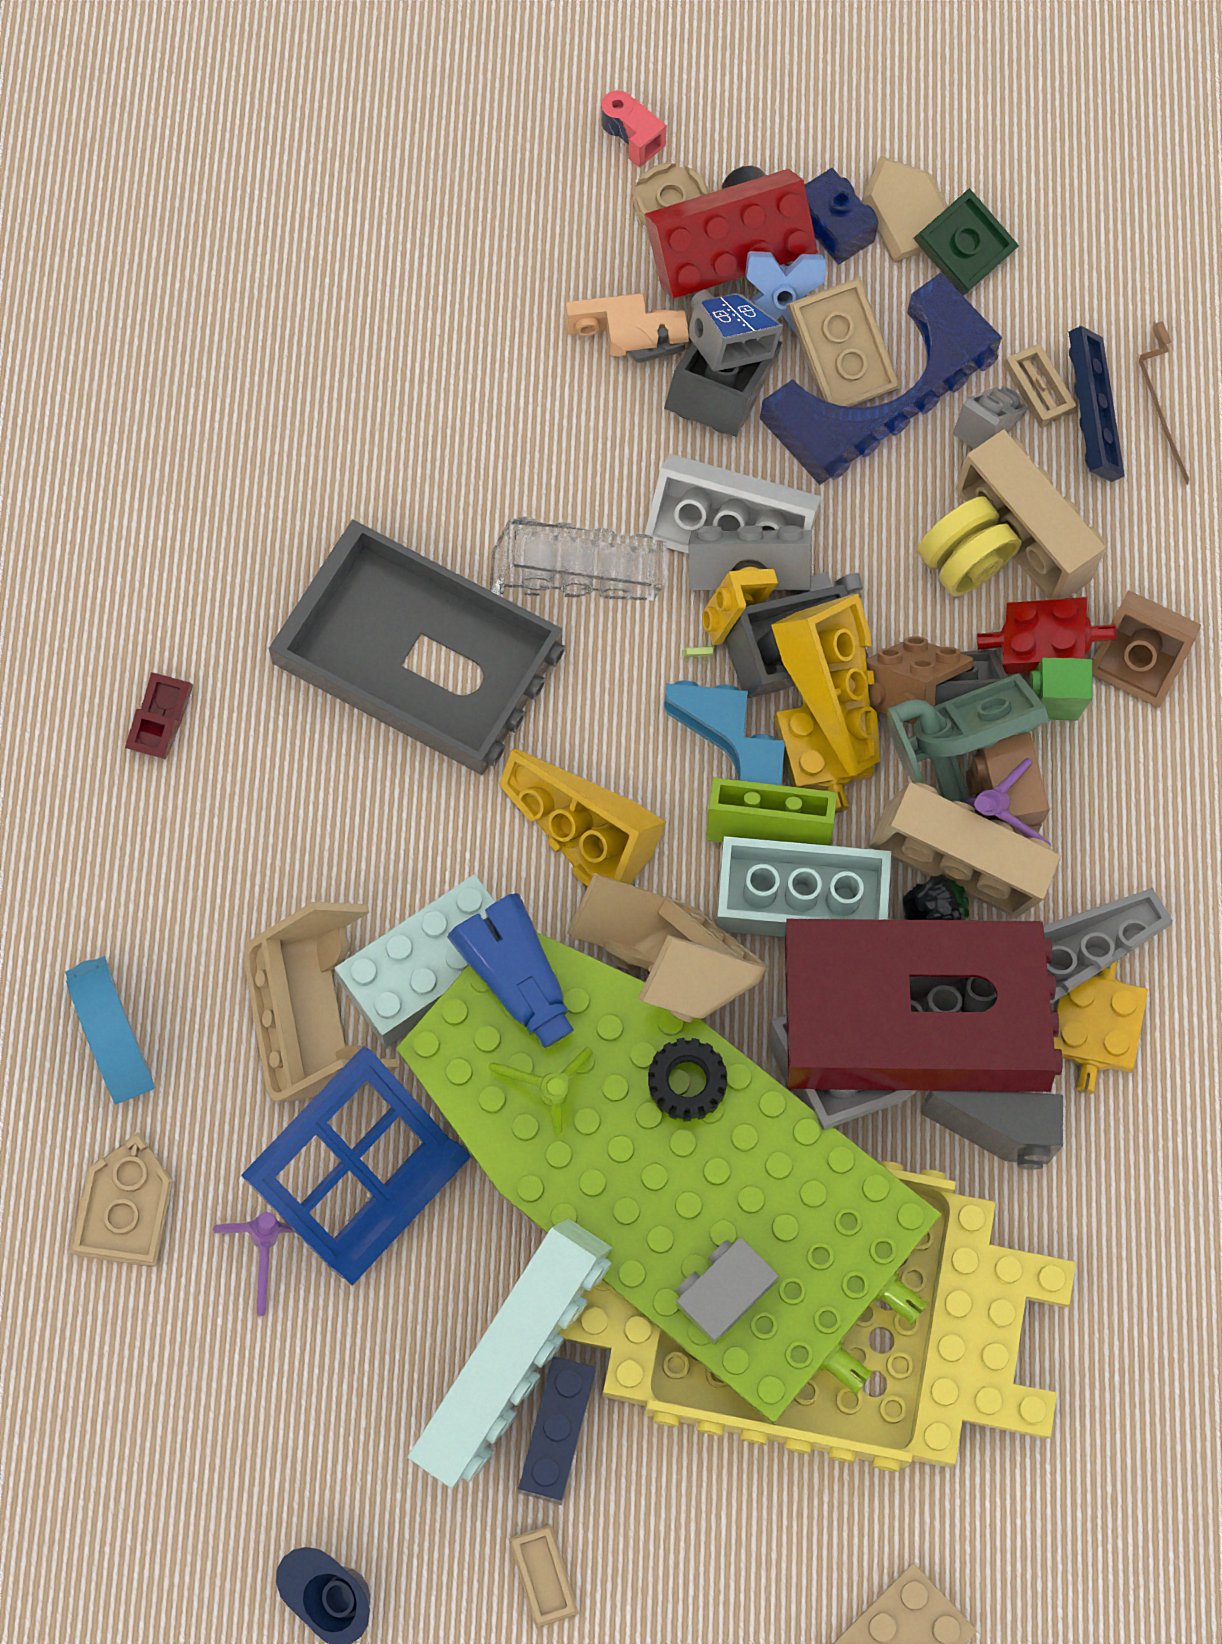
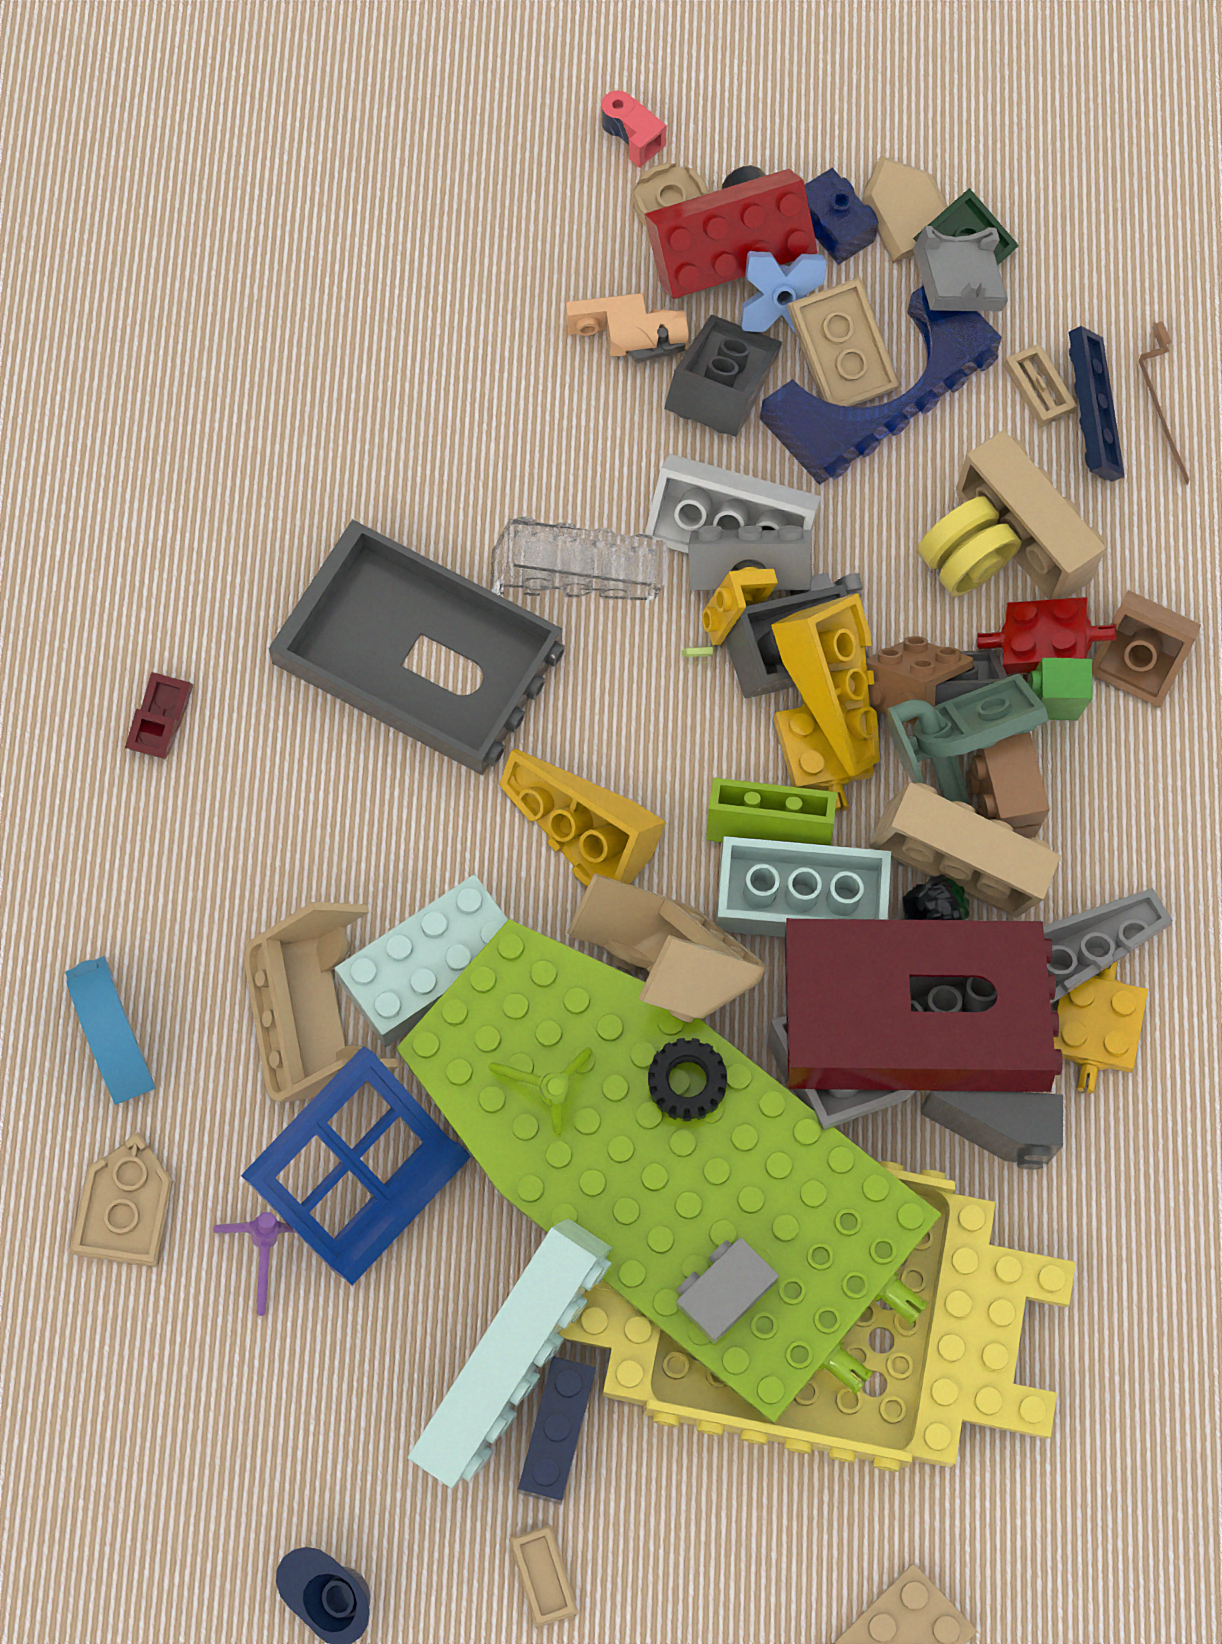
(514, 967): blue piece -> none
(720, 718): dark azure arch -> none
(731, 330): light grey torso -> none
(960, 271): none -> light grey piece
(988, 414): light grey slope -> none
(997, 802): medium lavender plant -> none

